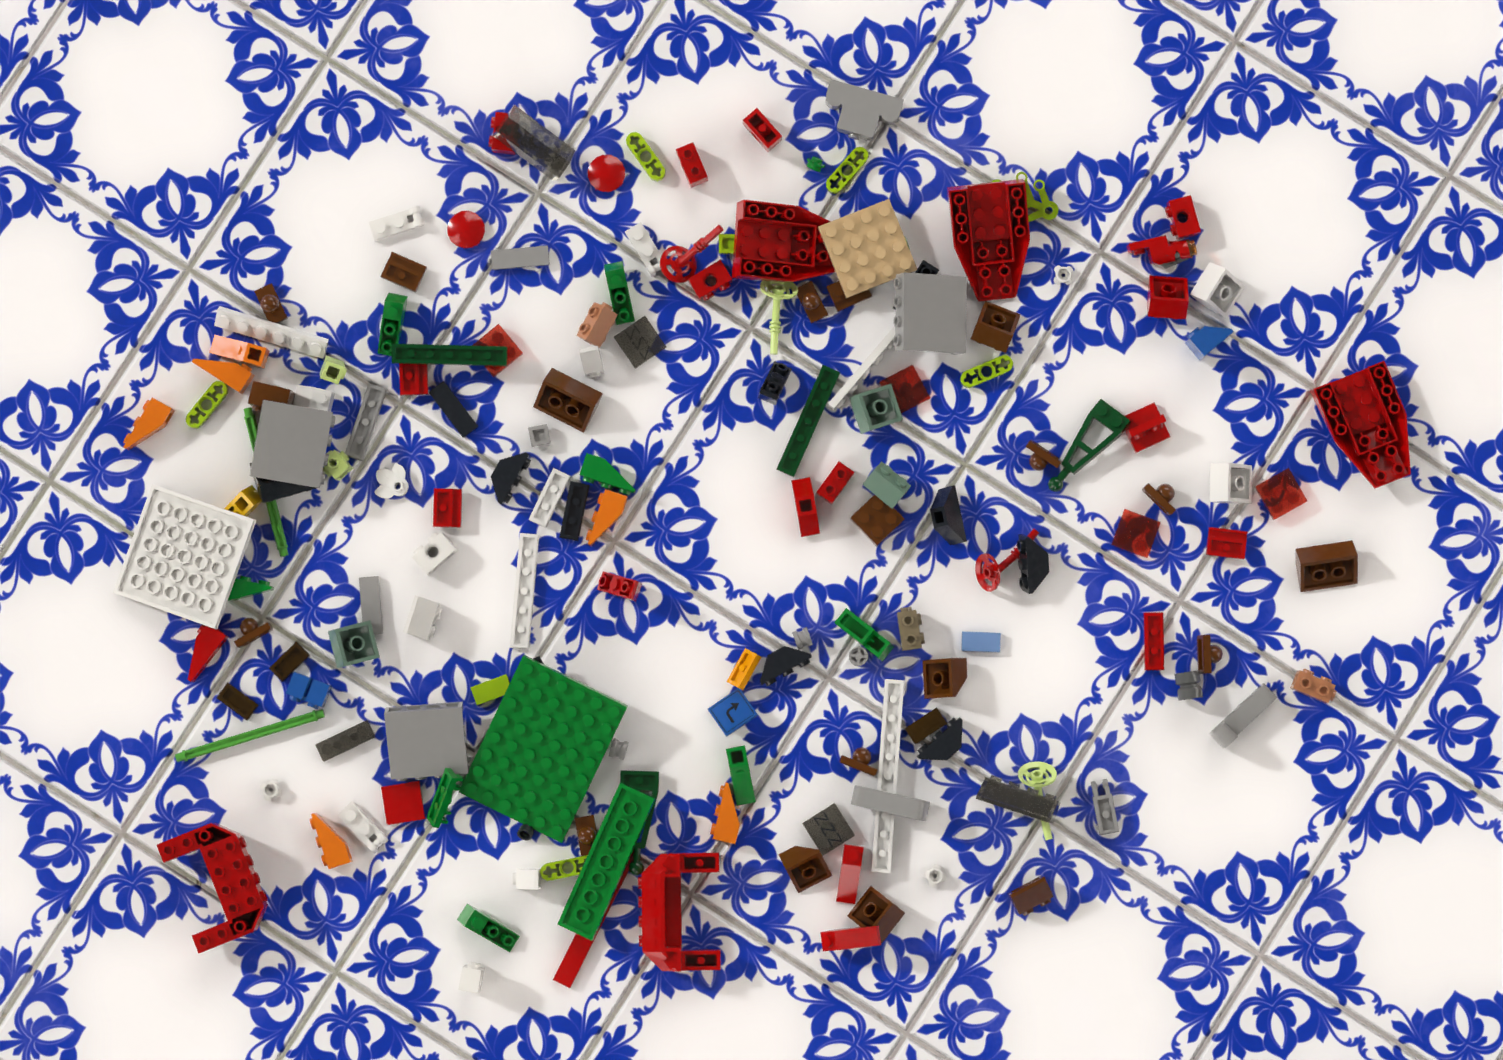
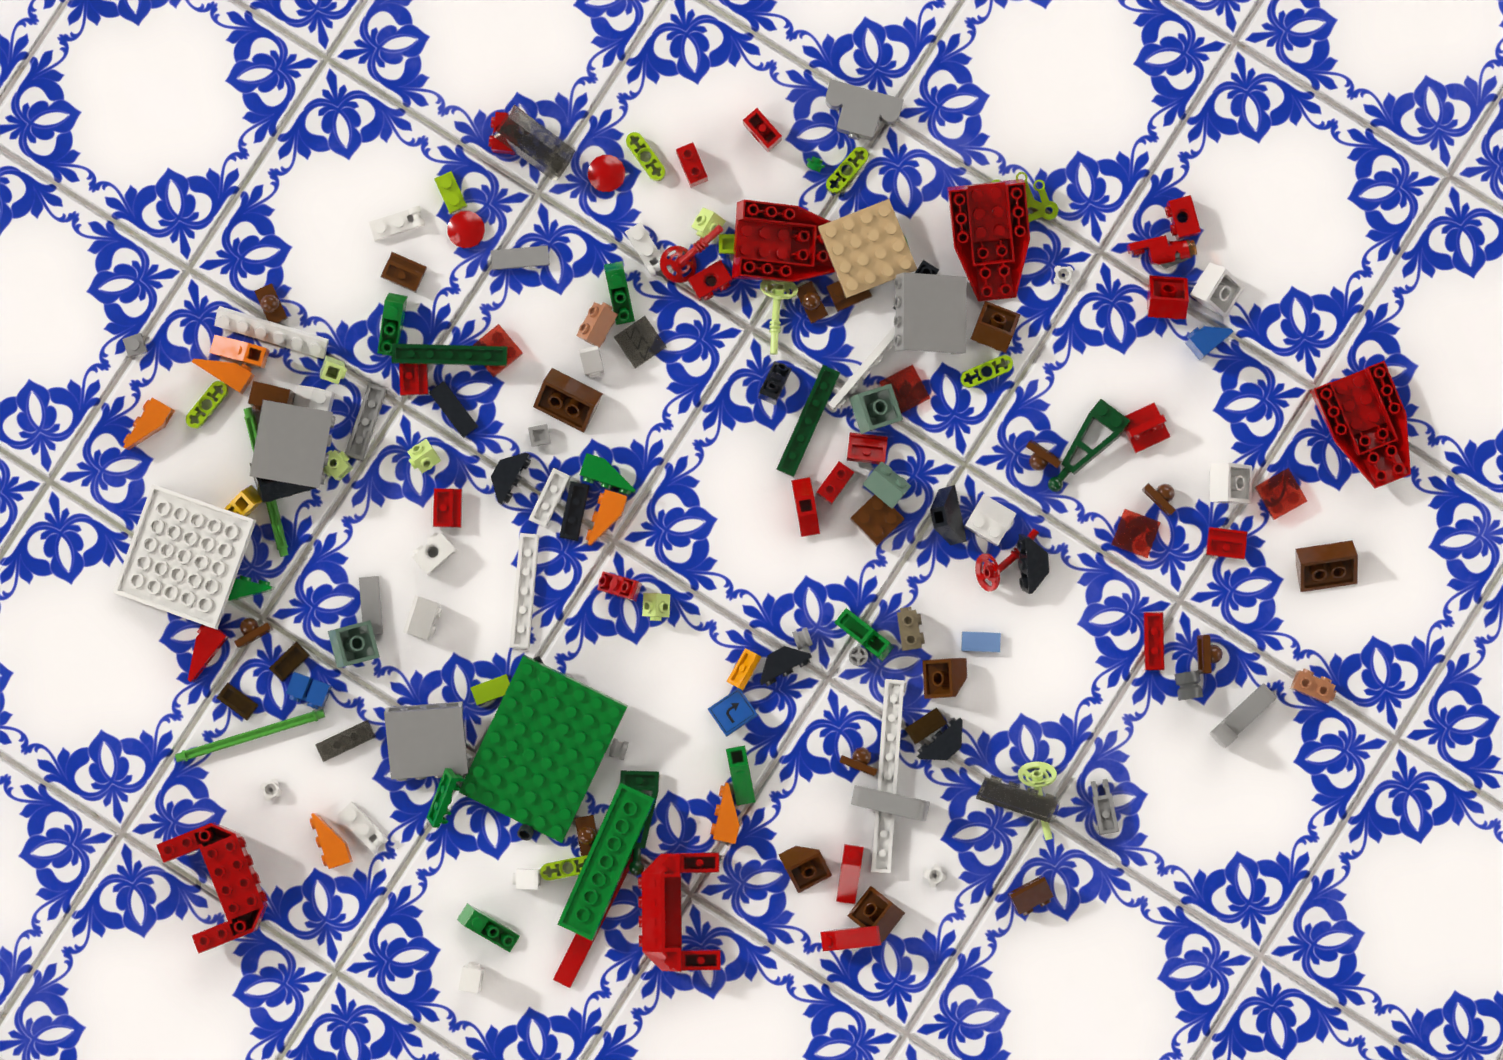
(135, 345): none -> light grey plate
(389, 481): white plate -> none
(403, 802): red tile -> none
(423, 456): none -> yellowish green brick
(450, 192): none -> lime plate
(656, 606): none -> yellowish green brick
(706, 222): none -> yellowish green brick
(828, 829): clear smoke tile -> none
(867, 448): none -> red plate
(990, 520): none -> white slope

